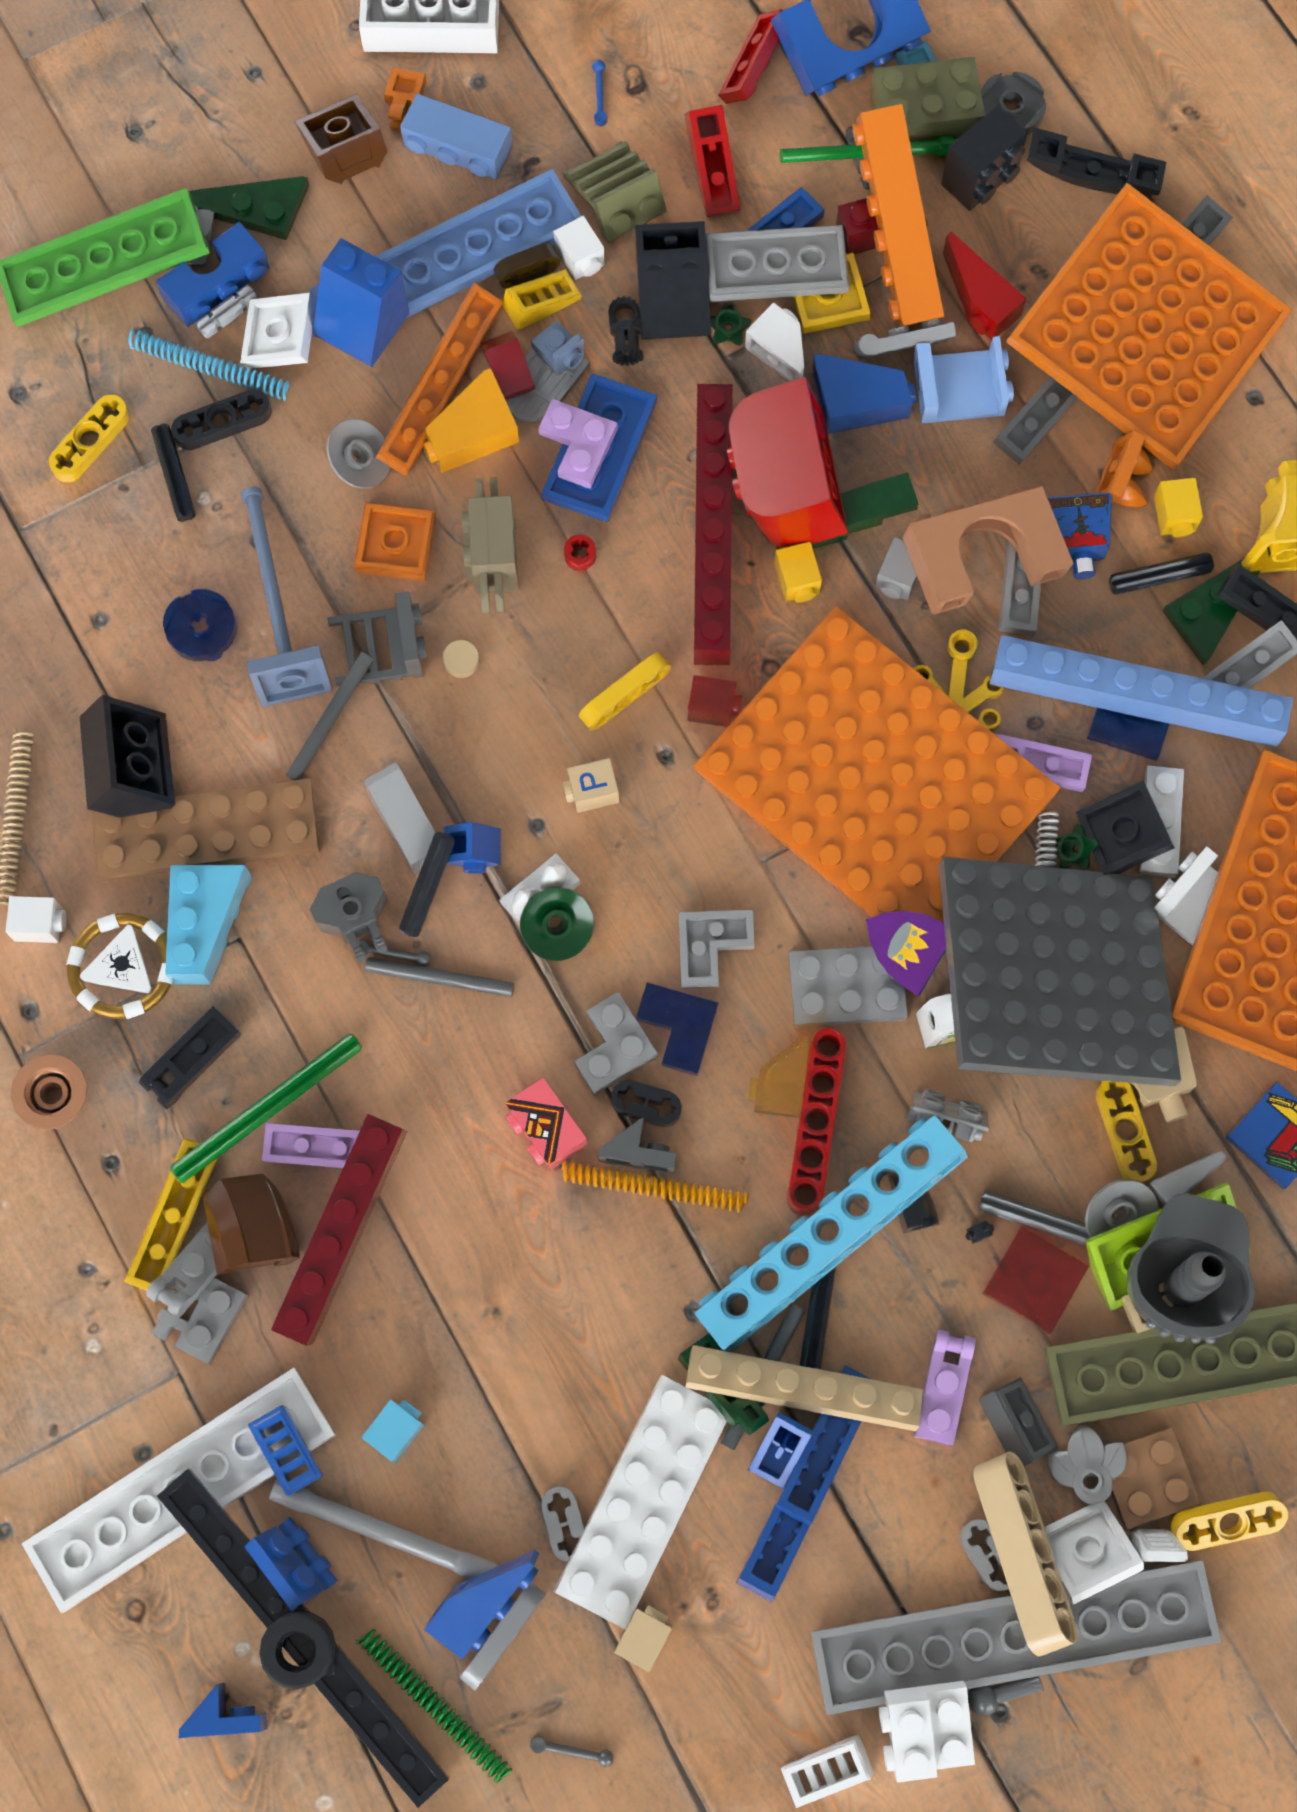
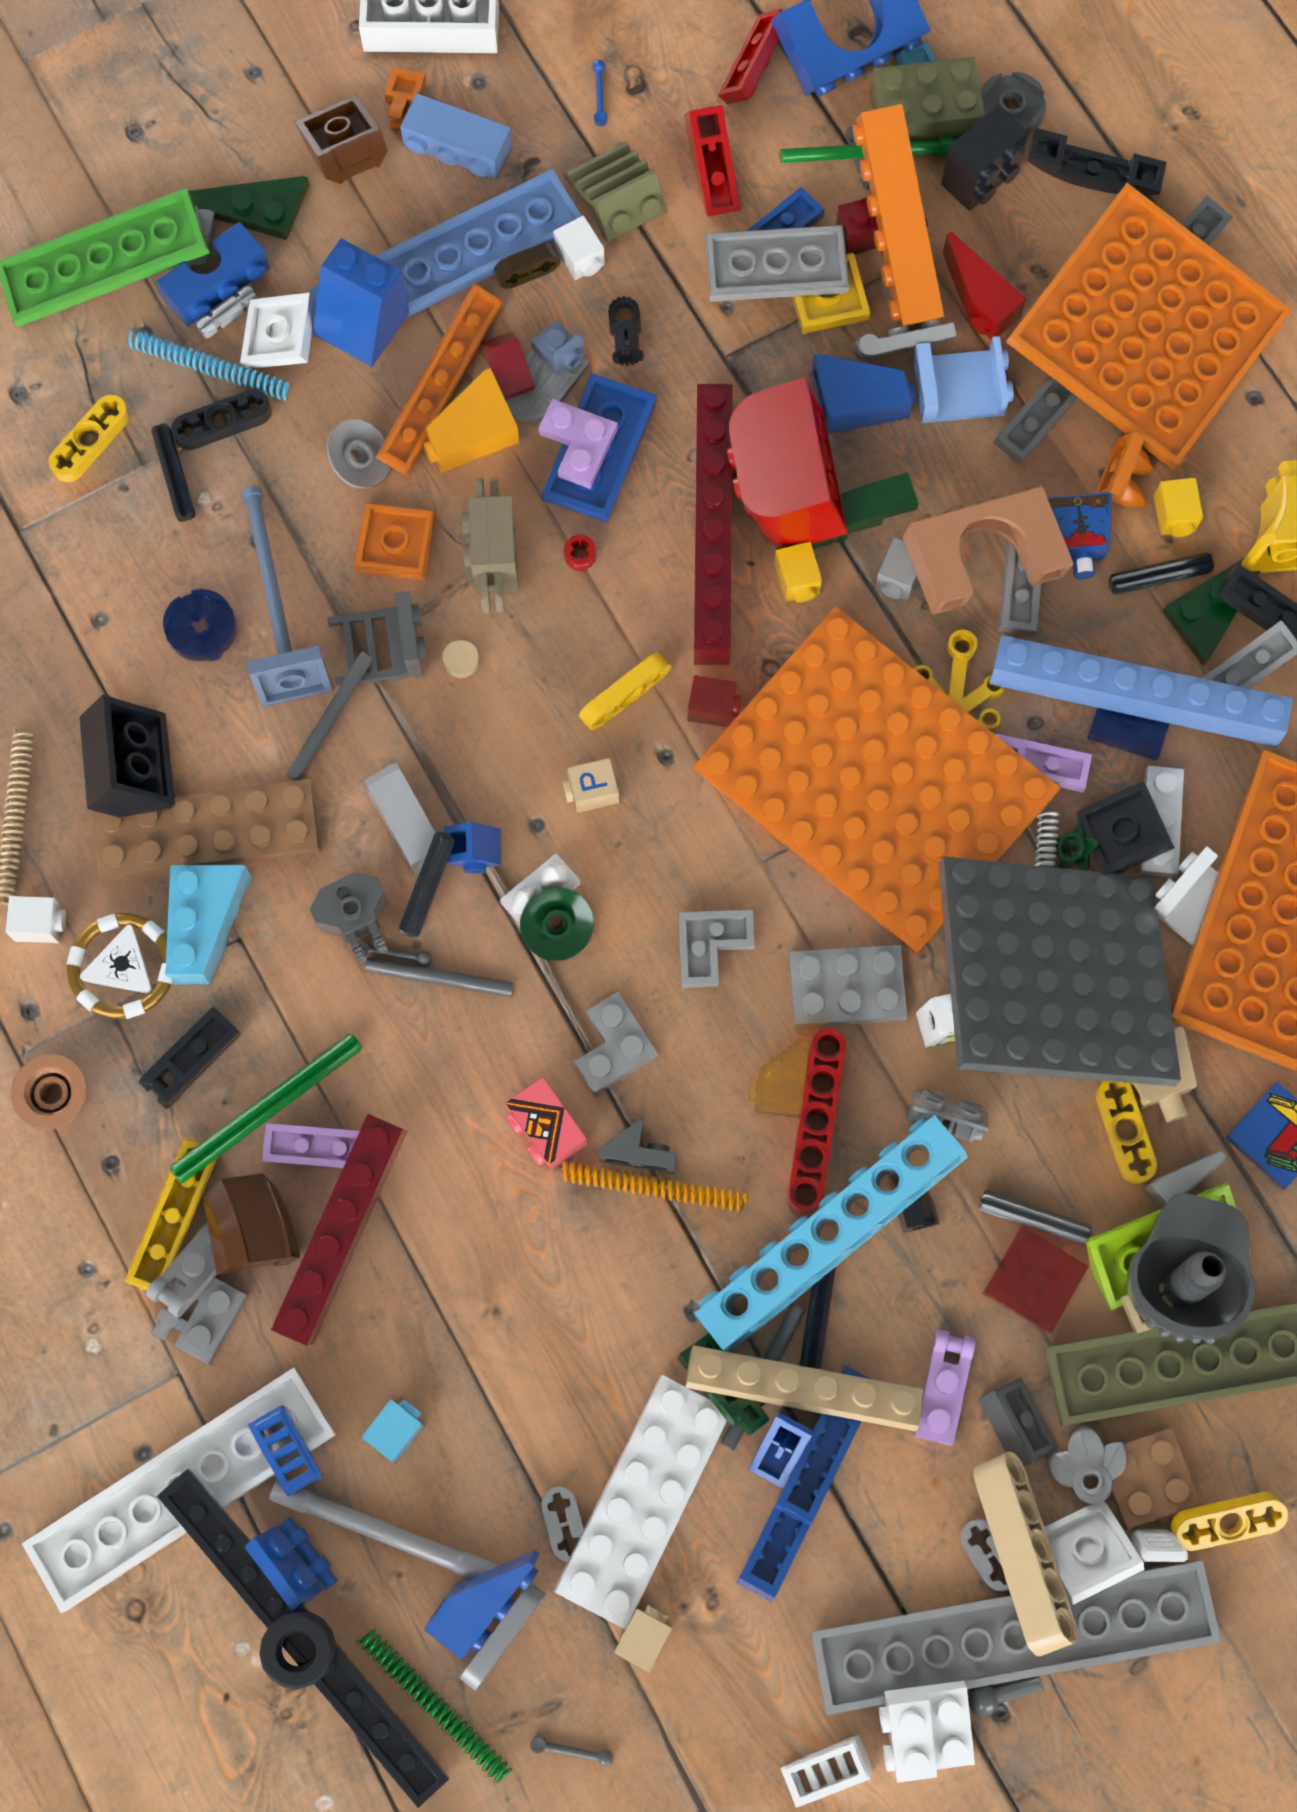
(211, 1718): blue slope -> none
(526, 313): yellow slope -> none
(648, 1094): black beam -> none
(672, 280): black slope -> none
(687, 1018): clear blue plate -> none
(729, 317): dark green plate -> none
(777, 342): white slope -> none
(907, 946): dark purple shield -> none
(979, 1232): black piece -> none
(1130, 1195): light grey dish -> none

